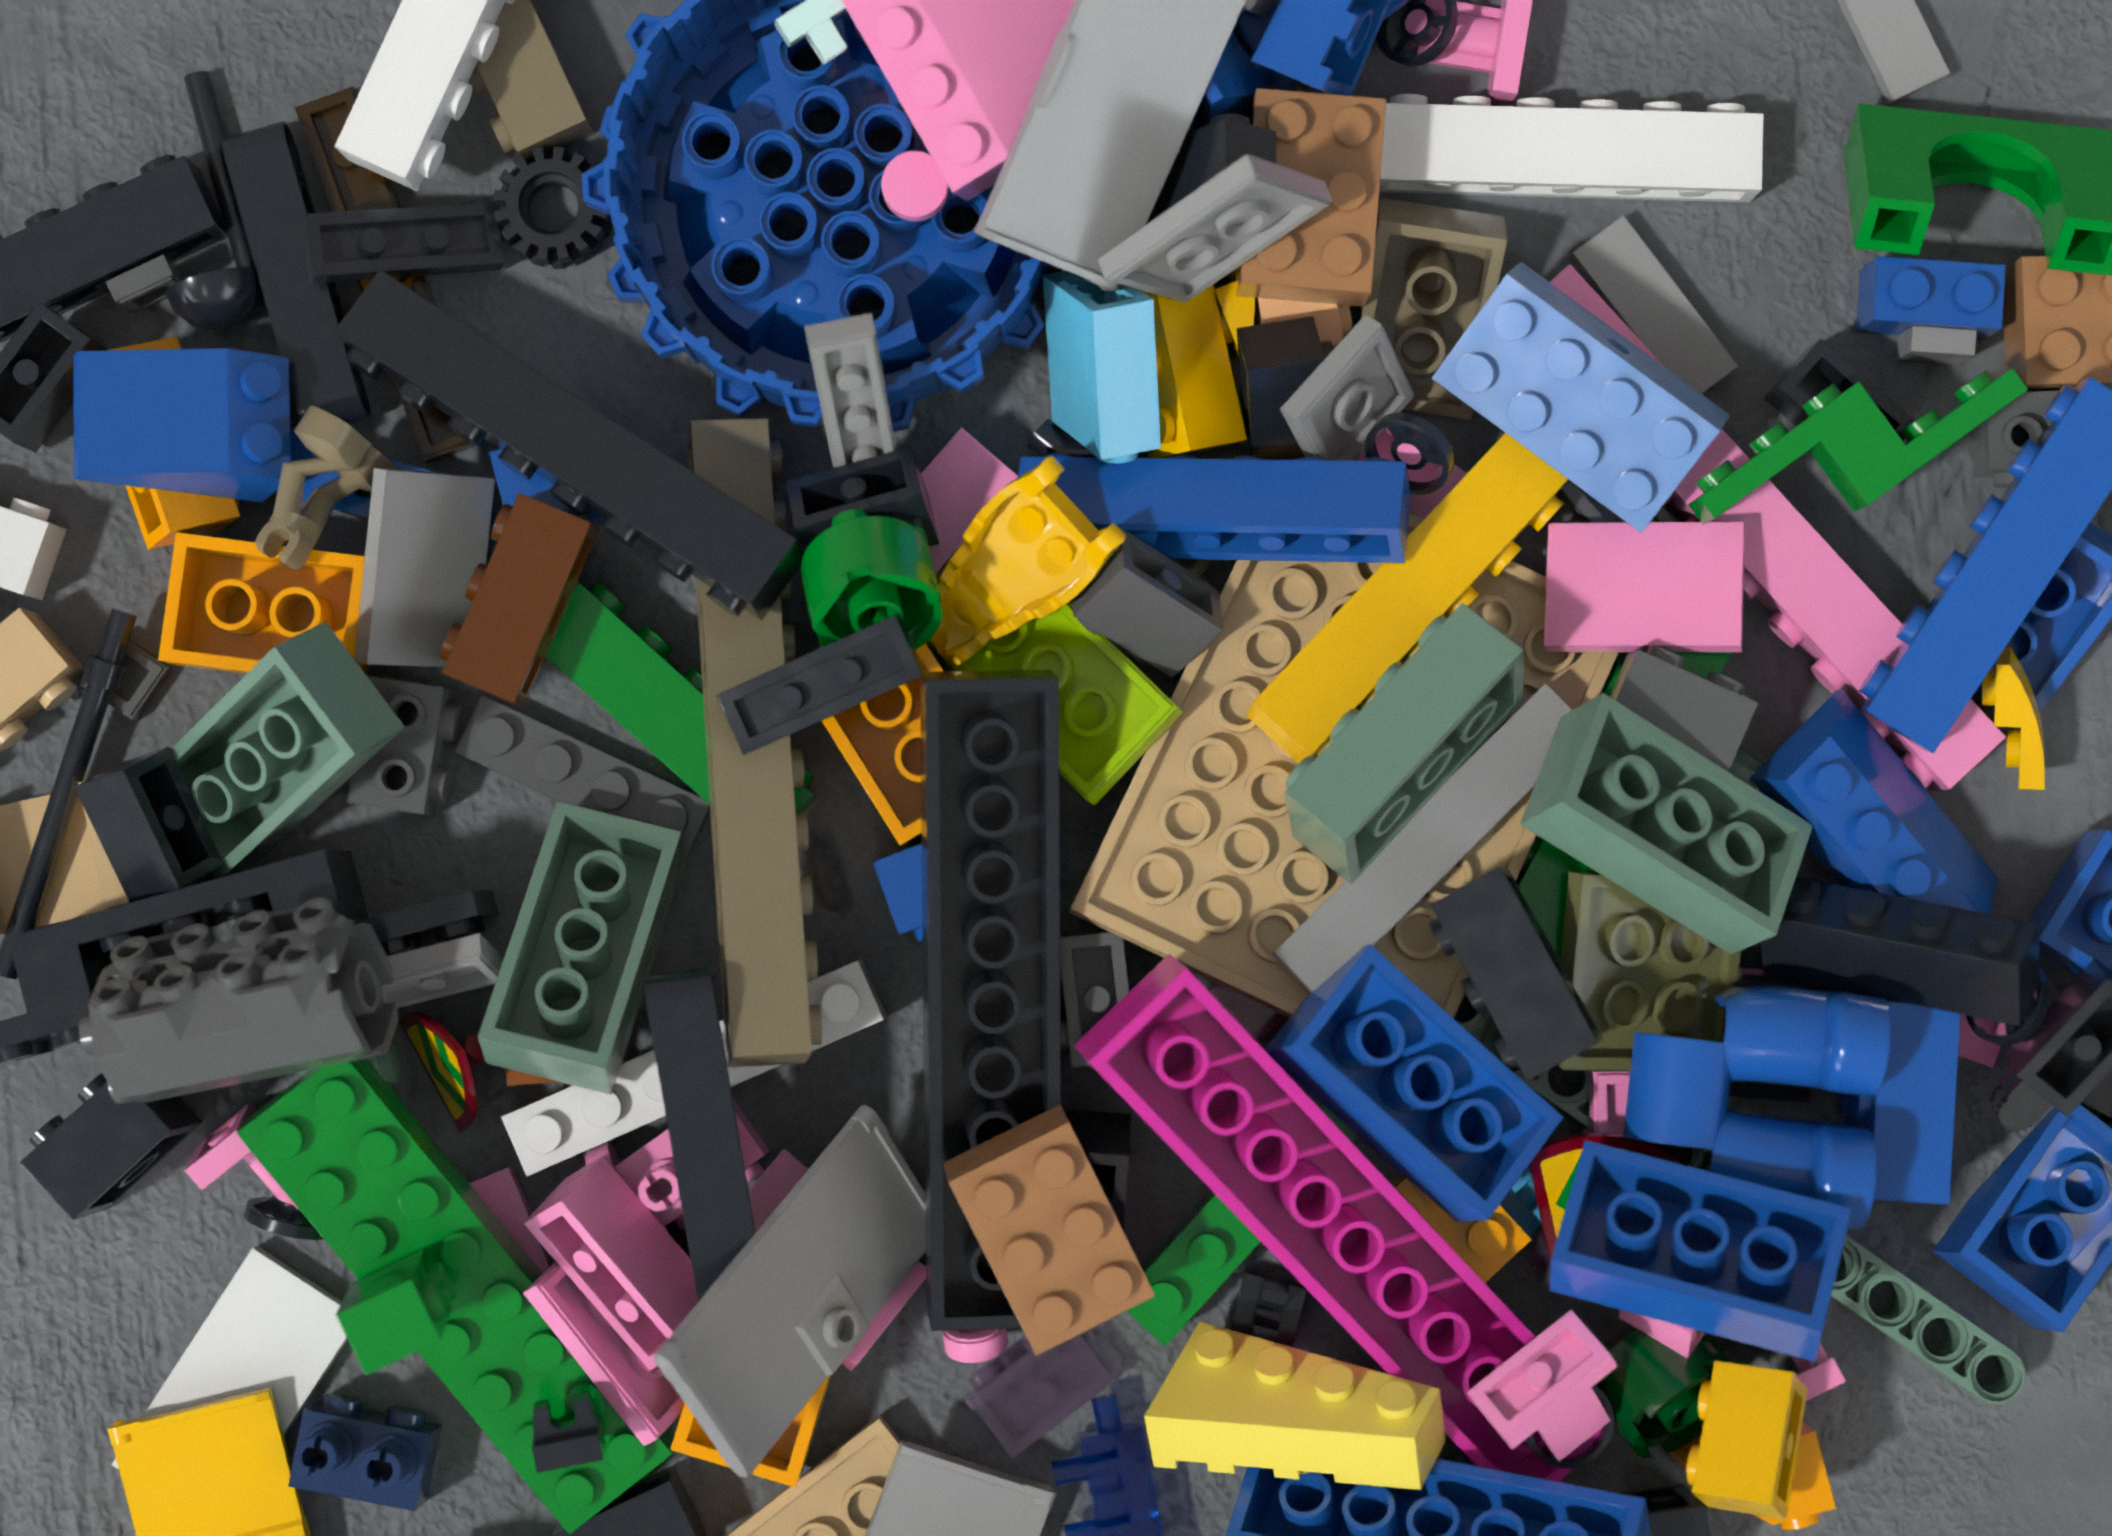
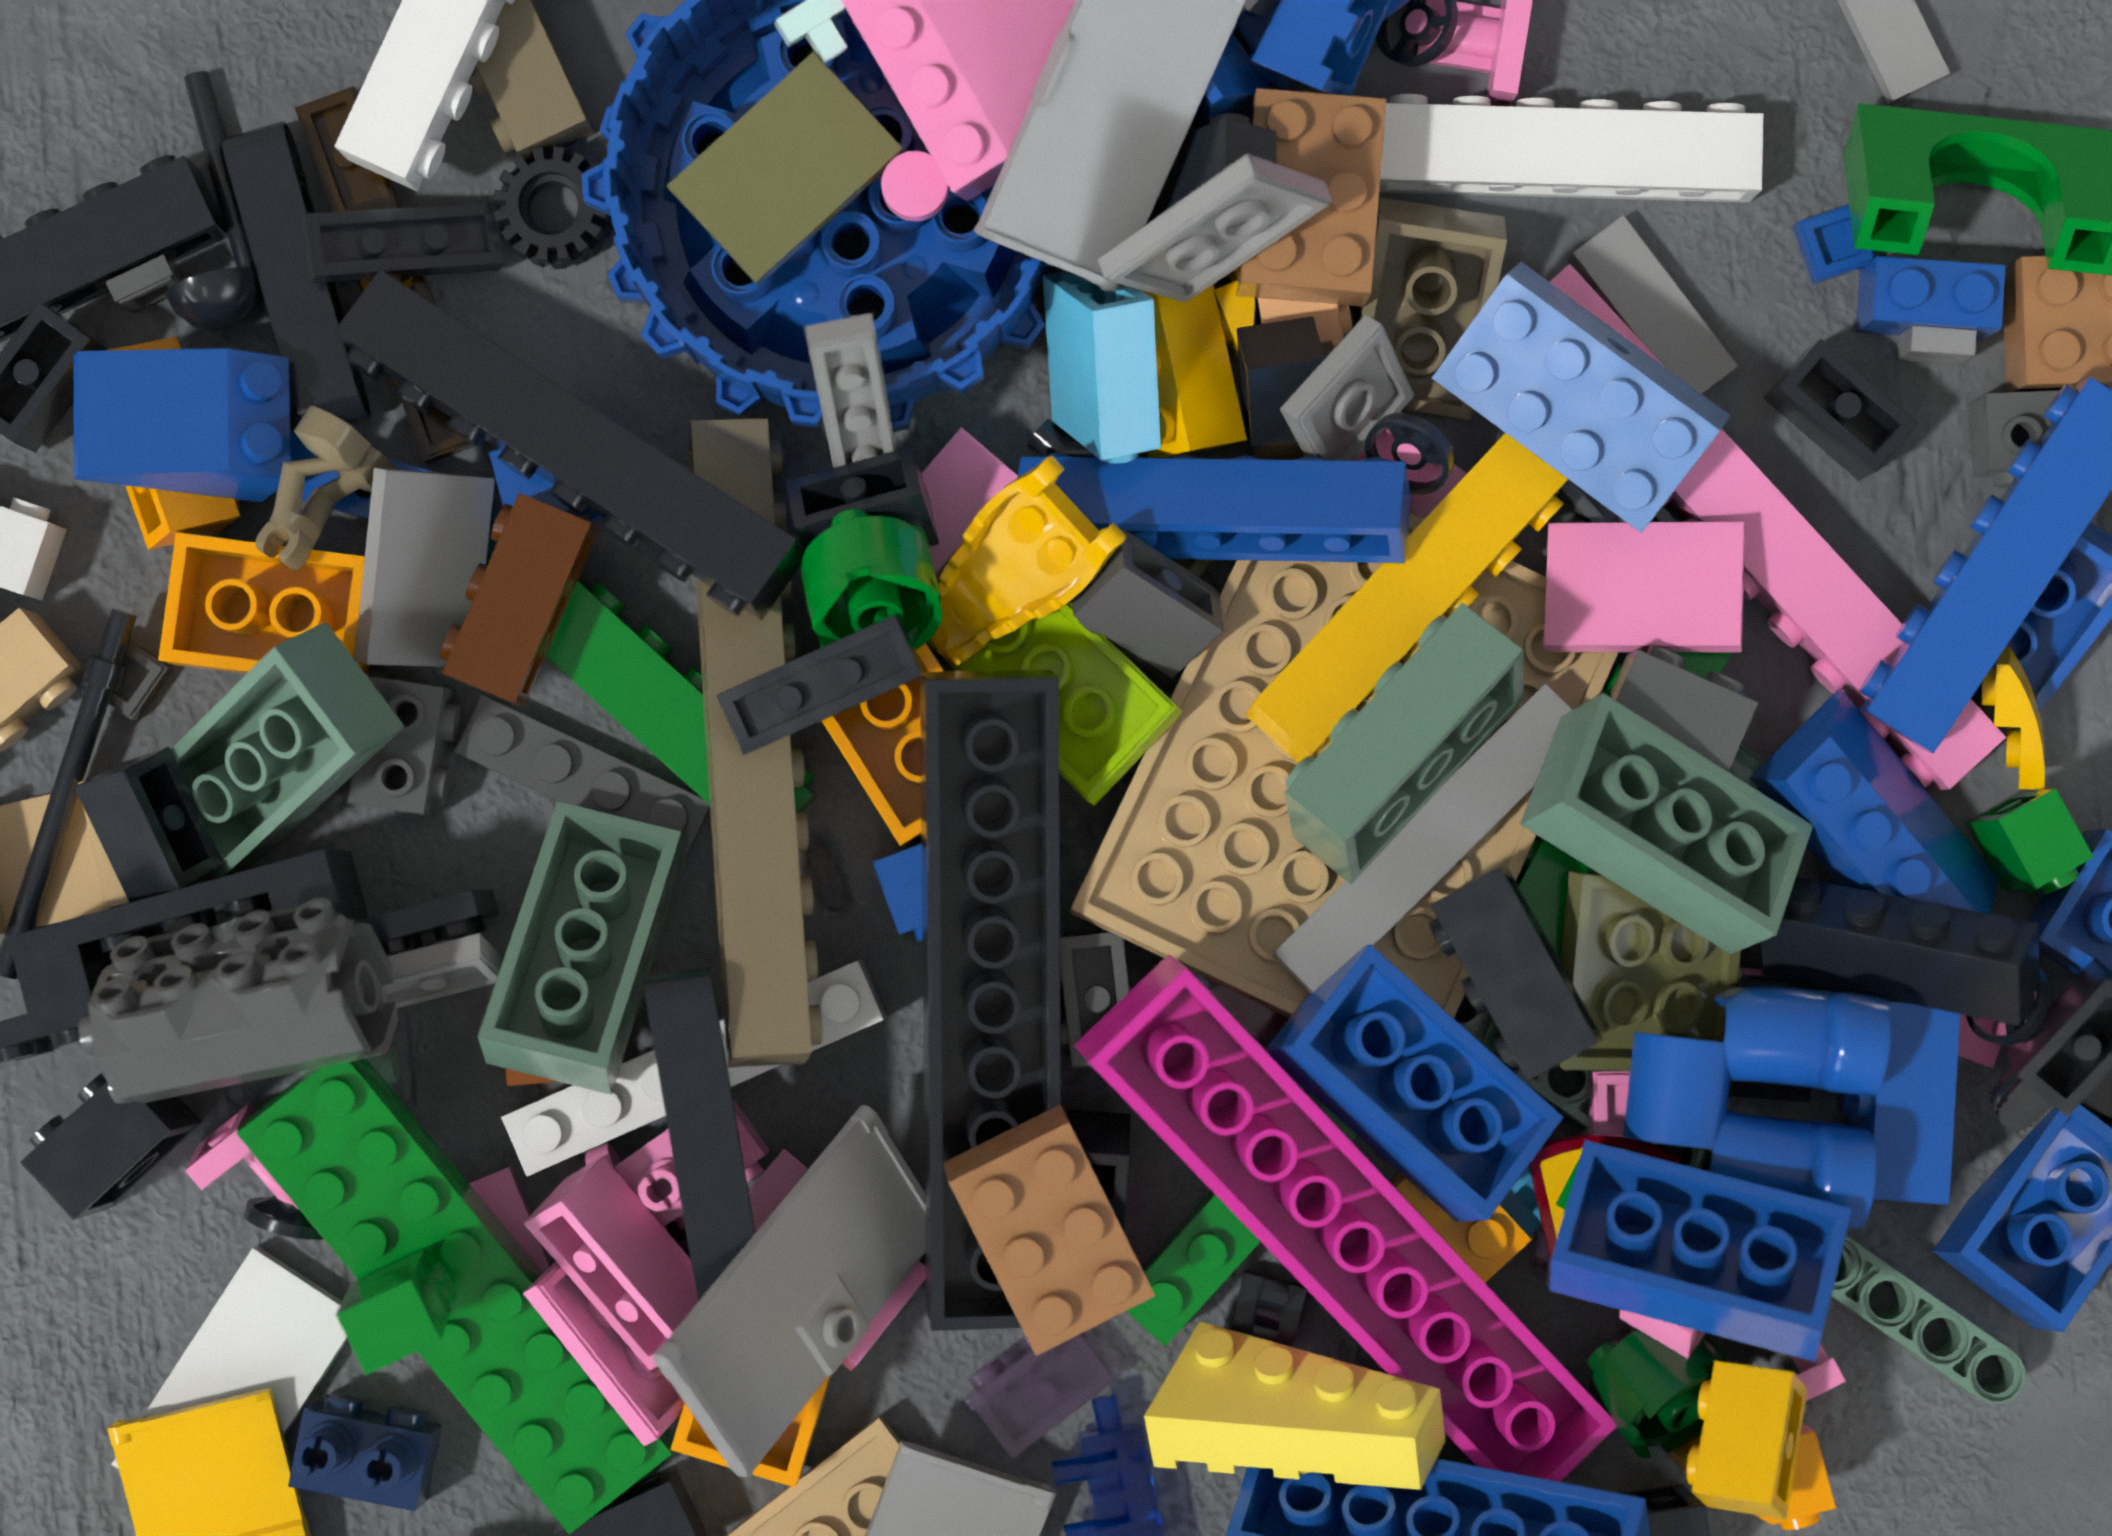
(446, 1064): shield -> none
(569, 1442): black tile -> none
(785, 168): none -> olive tile
(975, 1345): bright pink tile -> none
(1552, 1391): bright pink piece -> none
(1829, 245): none -> blue tile
(1856, 443): green bracket -> none
(2031, 842): none -> green brick

